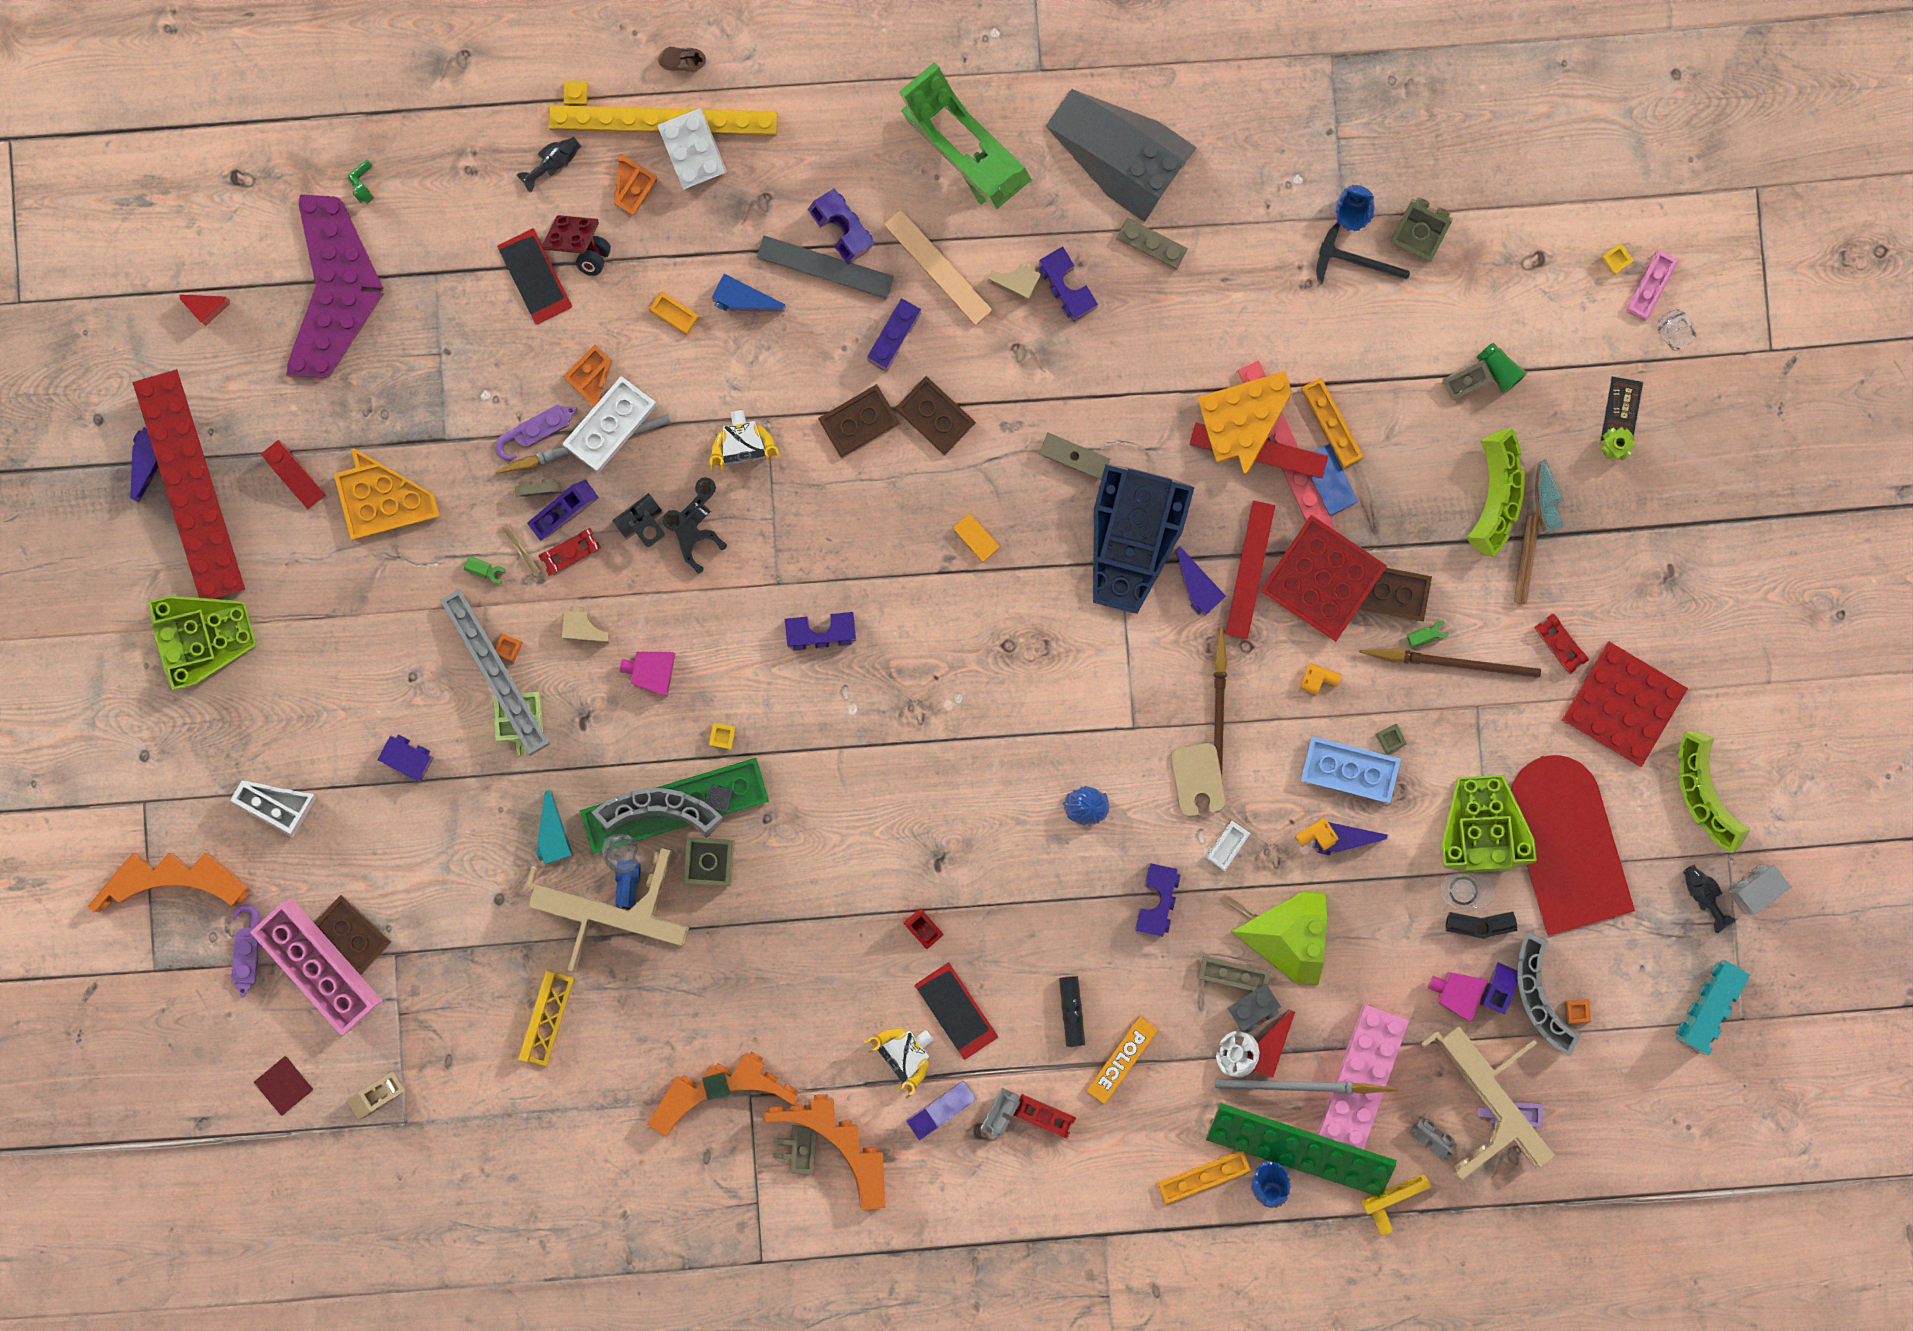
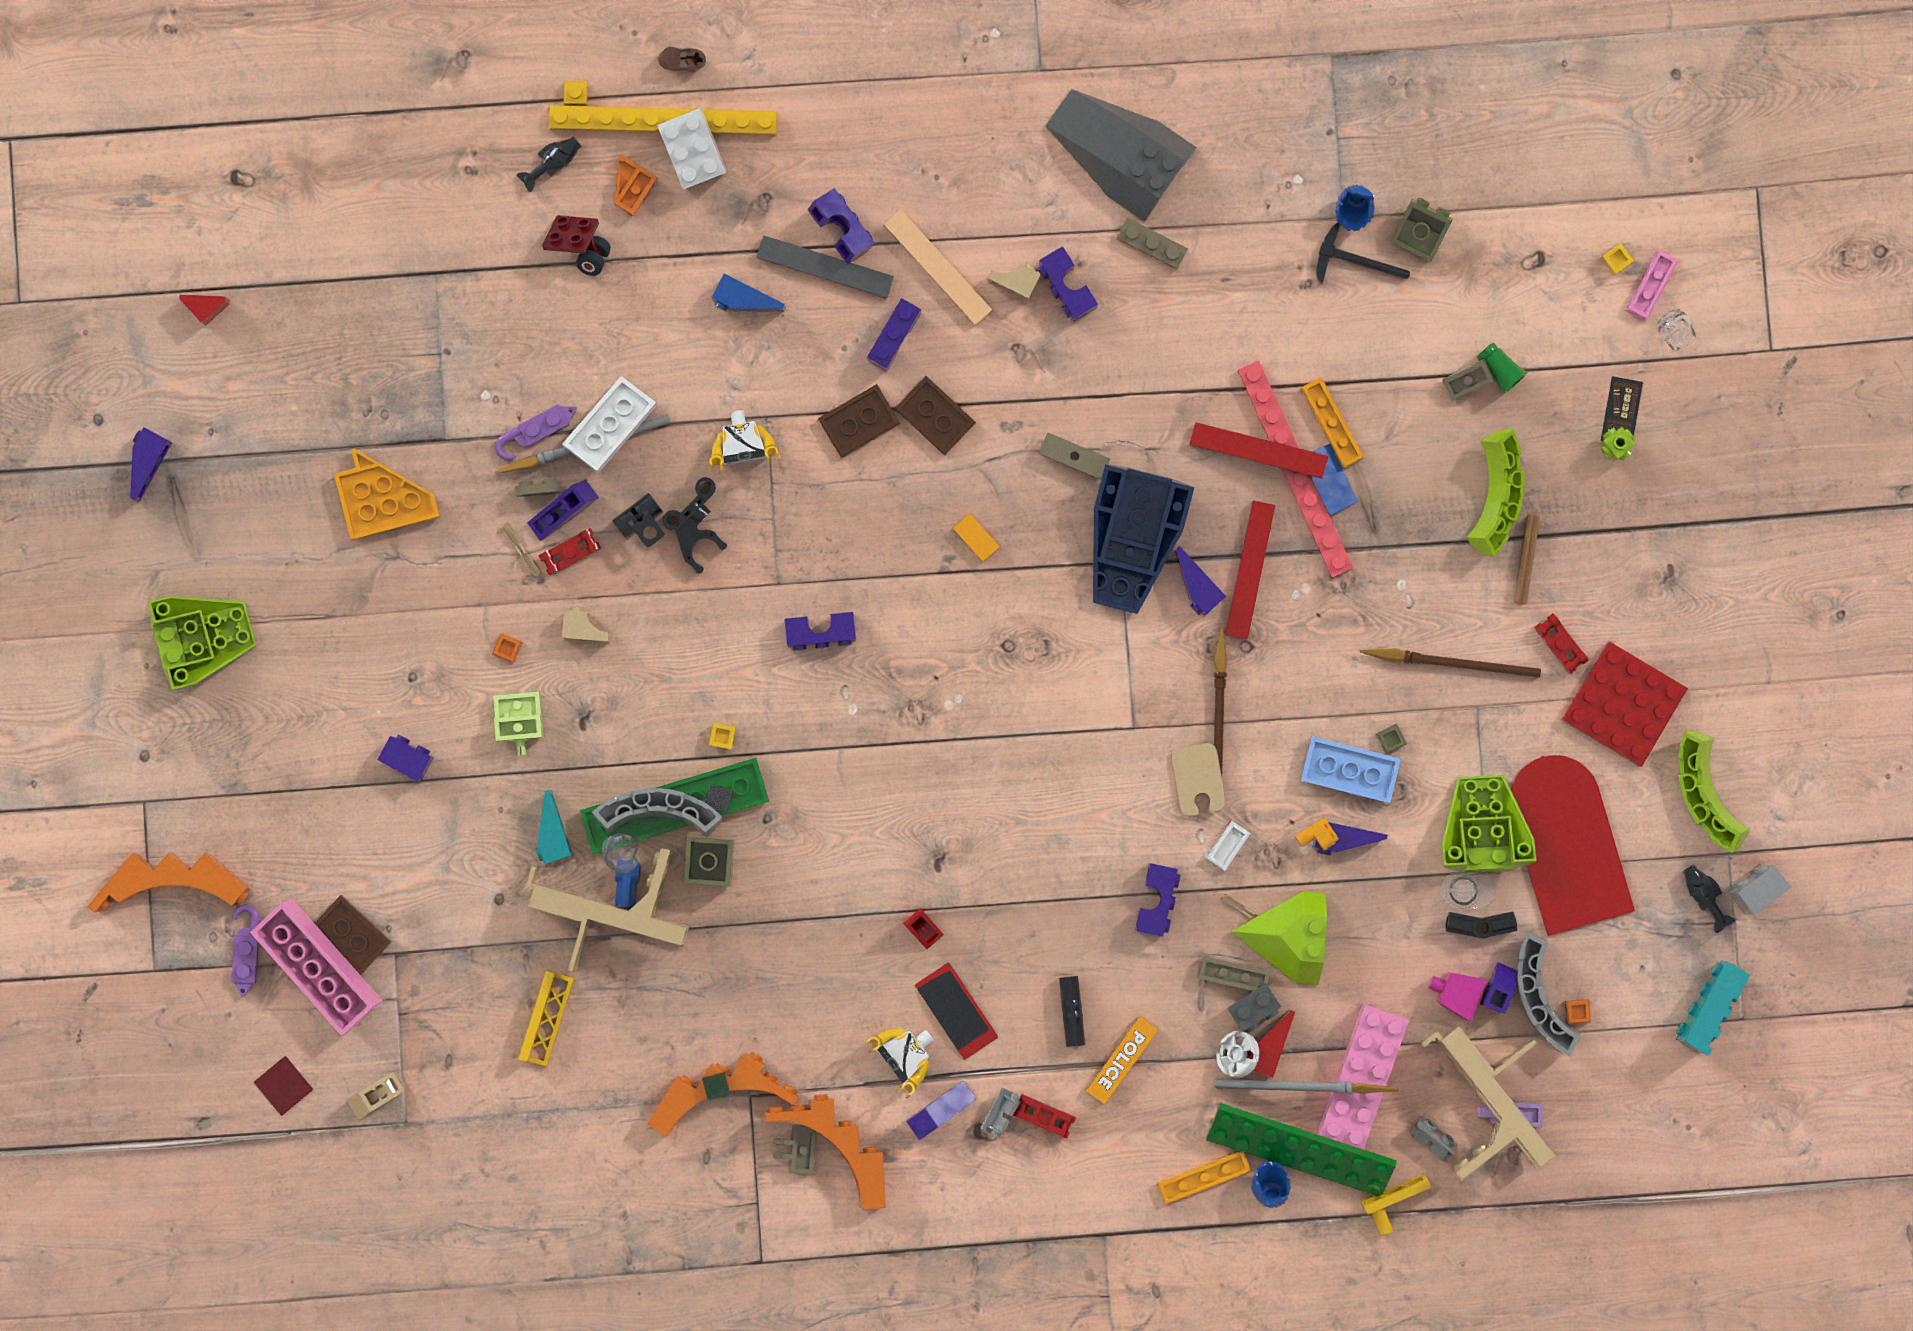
(188, 485): red plate -> none
(275, 806): white wedge -> none
(293, 474): red slope -> none
(338, 301): magenta wing -> none
(361, 191): green plate -> none
(482, 569): bright green bar -> none
(495, 672): light grey plate -> none
(534, 276): black sticker -> none
(590, 374): orange wing -> none
(650, 670): dark pink torso -> none
(674, 313): light orange tile -> none
(993, 173): bright green piece -> none
(1086, 806): blue hair -> none
(1244, 416): light orange wing -> none
(1315, 676): light orange piece -> none
(1323, 578): red plate -> none
(1399, 595): reddish brown plate -> none
(1425, 635): bright green bar -> none
(1547, 497): clear light blue slope -> none

